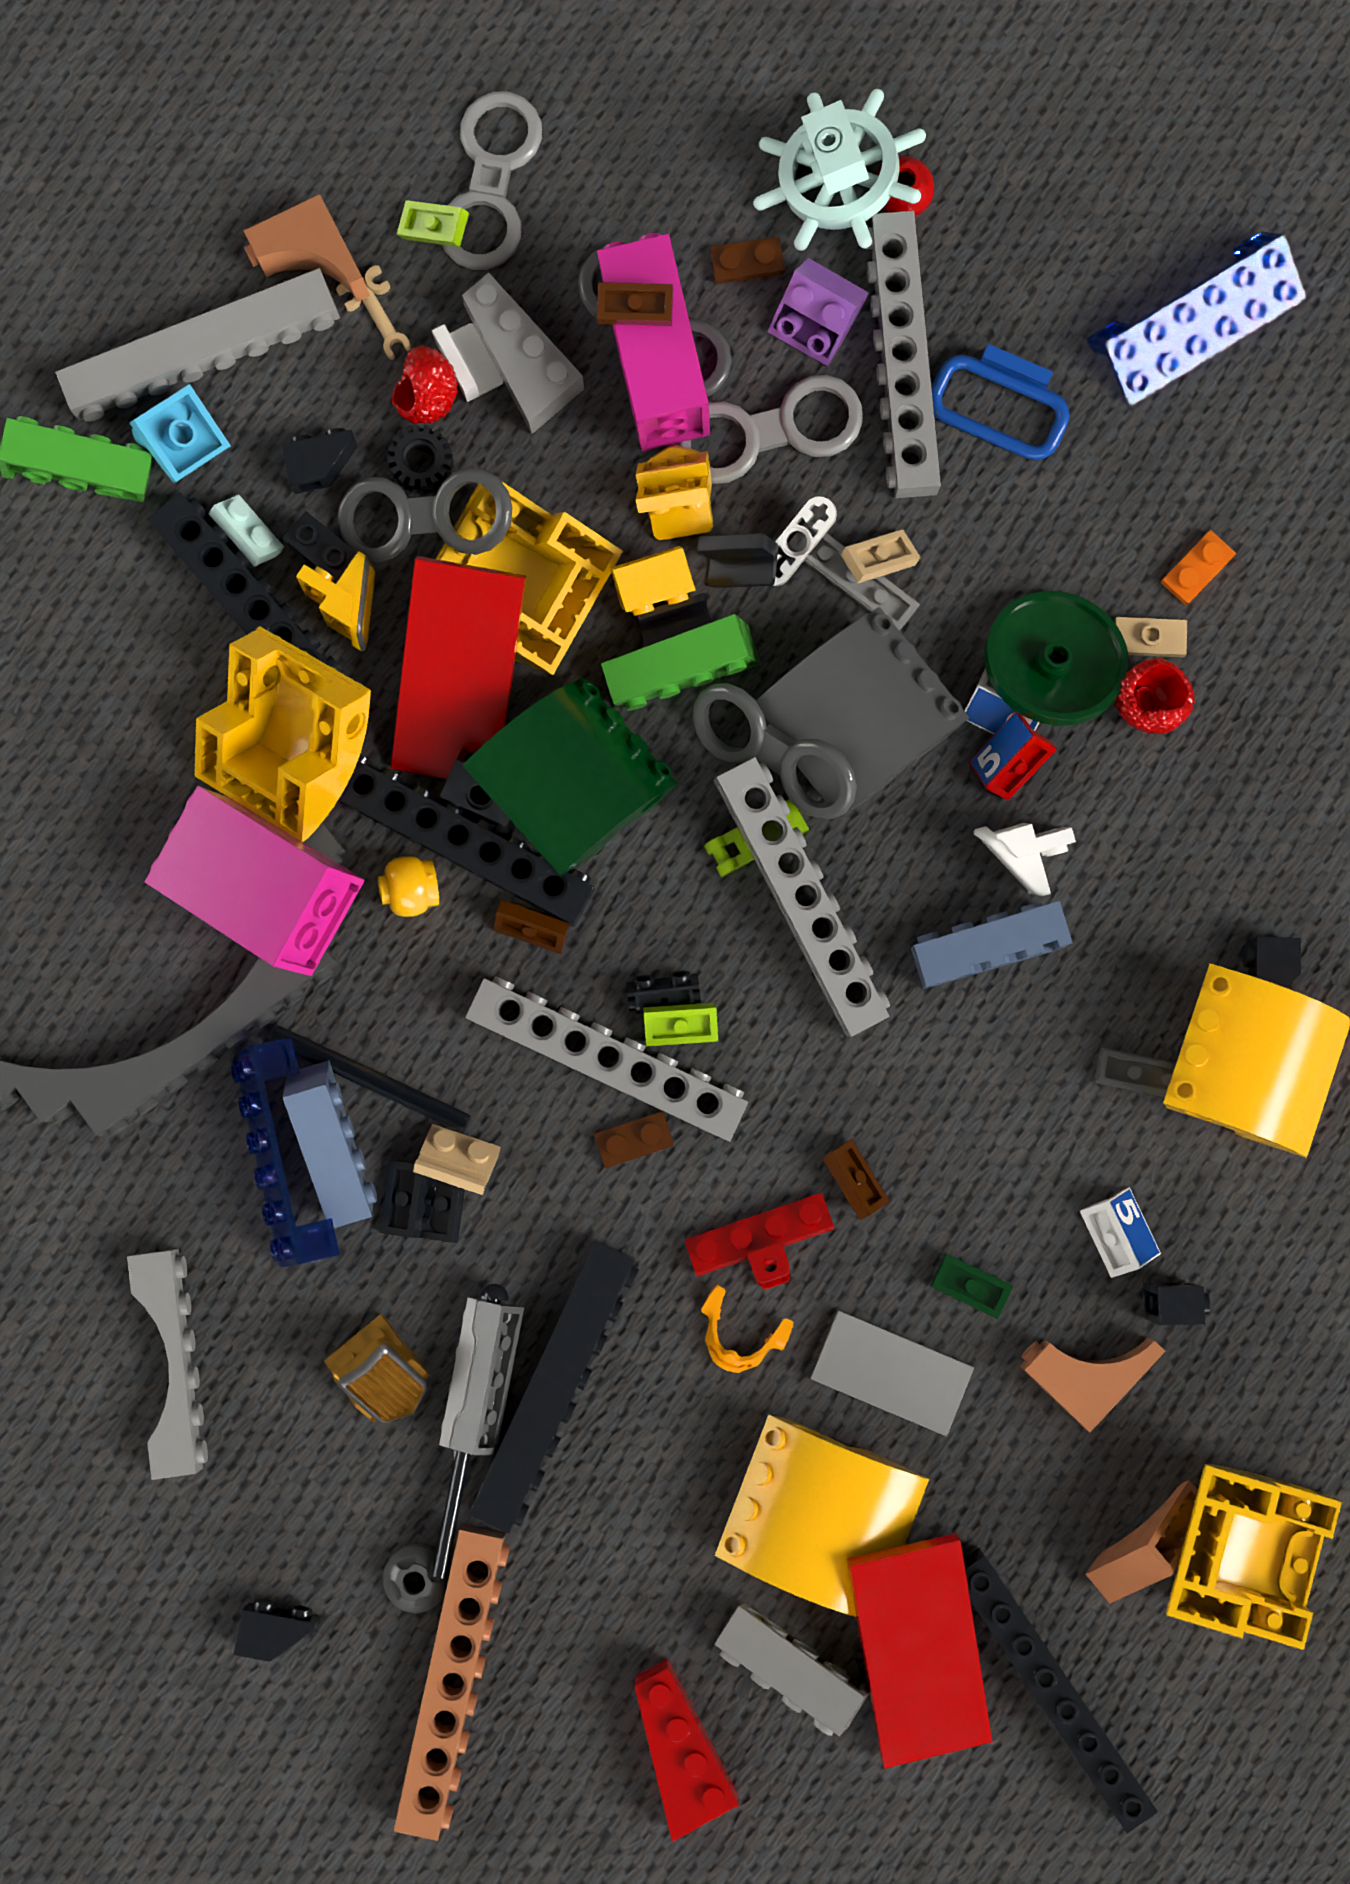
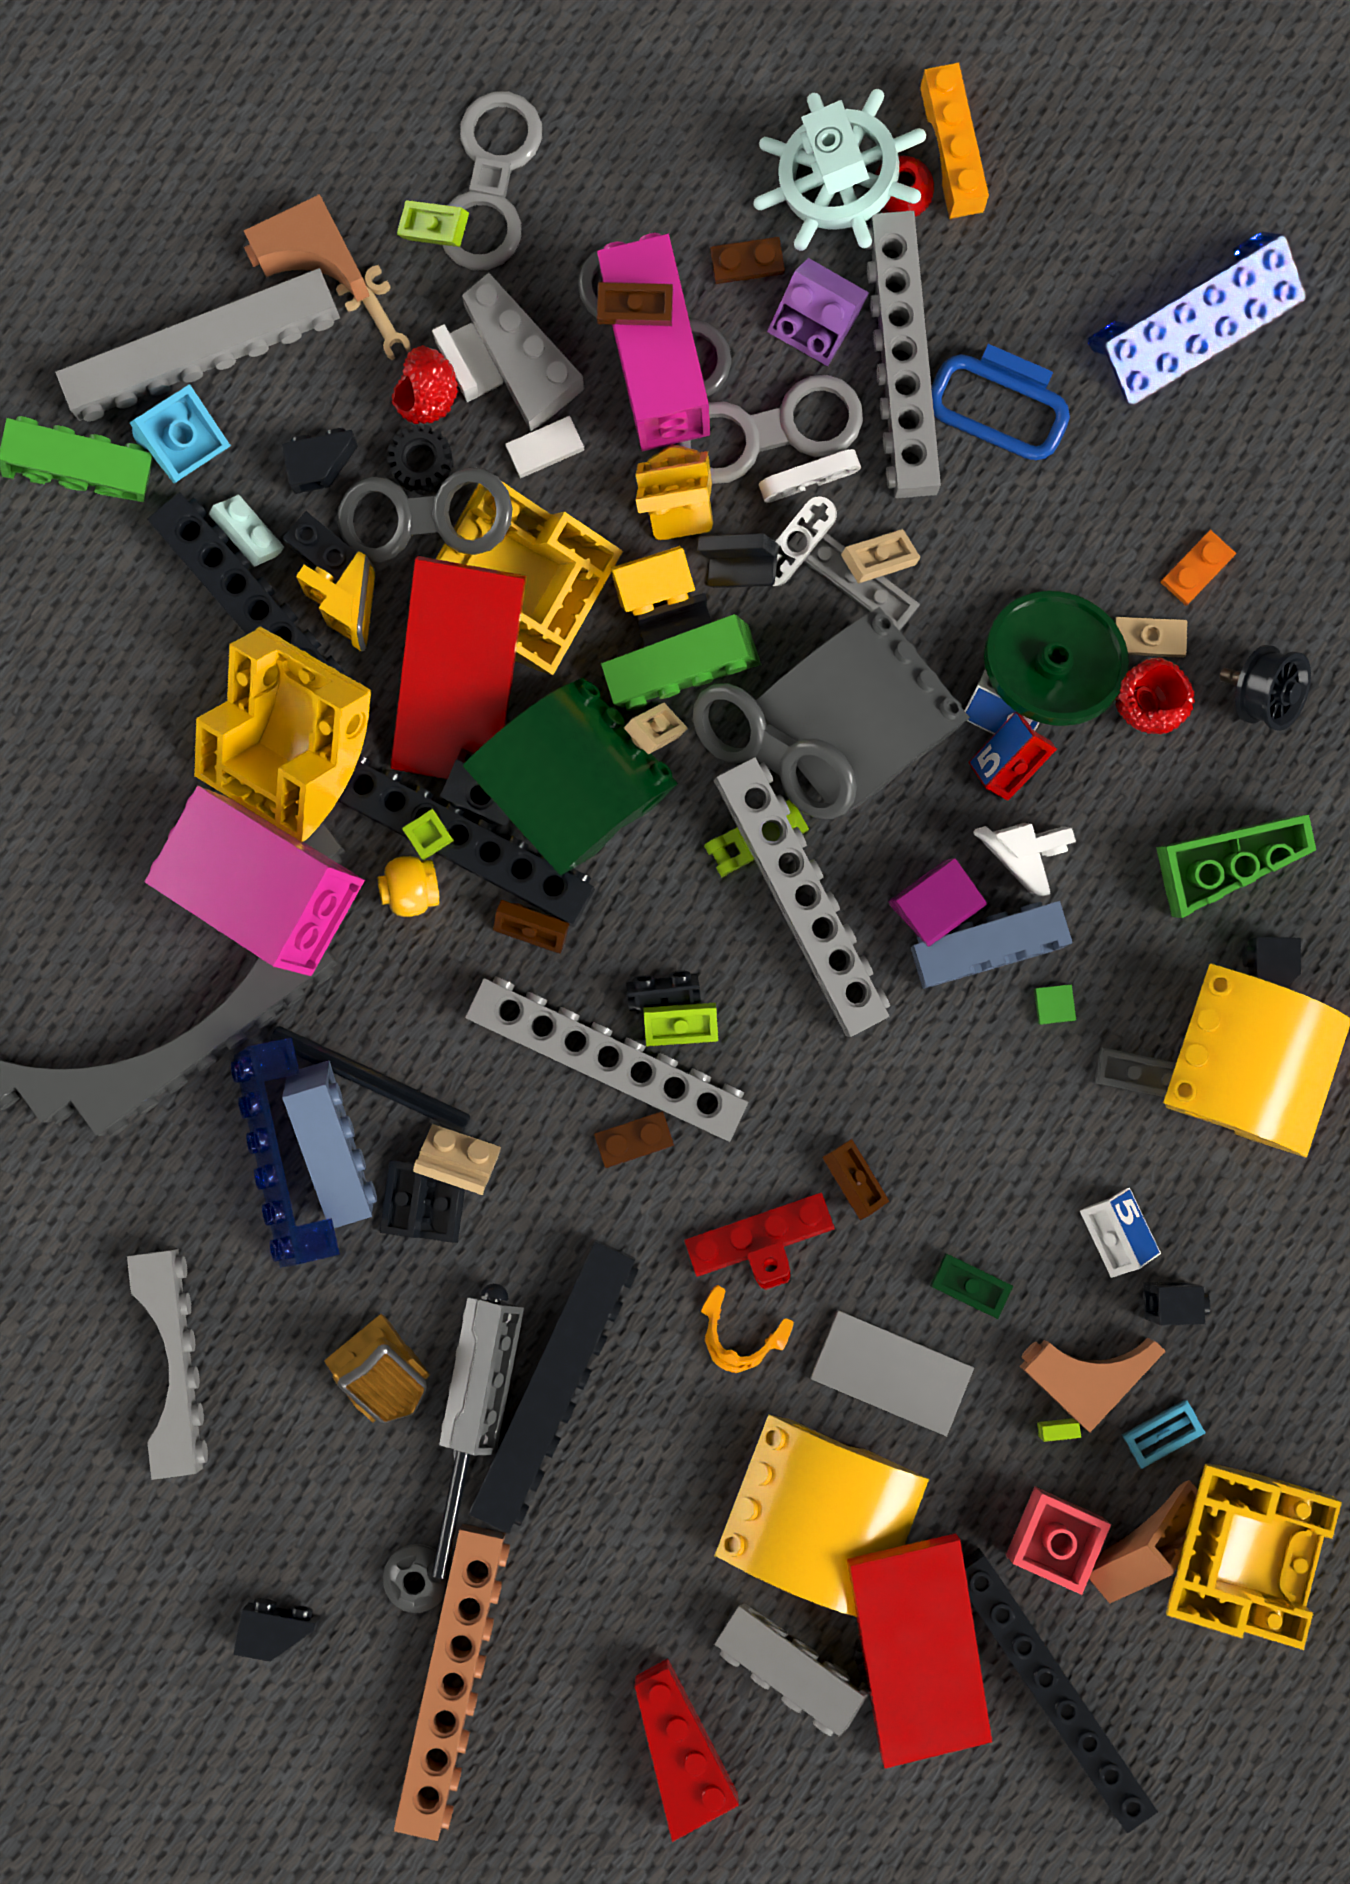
(427, 834): none -> lime tile
(544, 447): none -> white tile
(655, 728): none -> tan plate
(817, 471): none -> white beam
(938, 901): none -> magenta slope
(960, 158): none -> light orange arch
(1055, 1004): none -> bright green tile
(1058, 1429): none -> lime tile
(1058, 1540): none -> coral brick
(1157, 1420): none -> medium azure tile
(1220, 863): none -> bright green wedge
(1270, 687): none -> black wheel

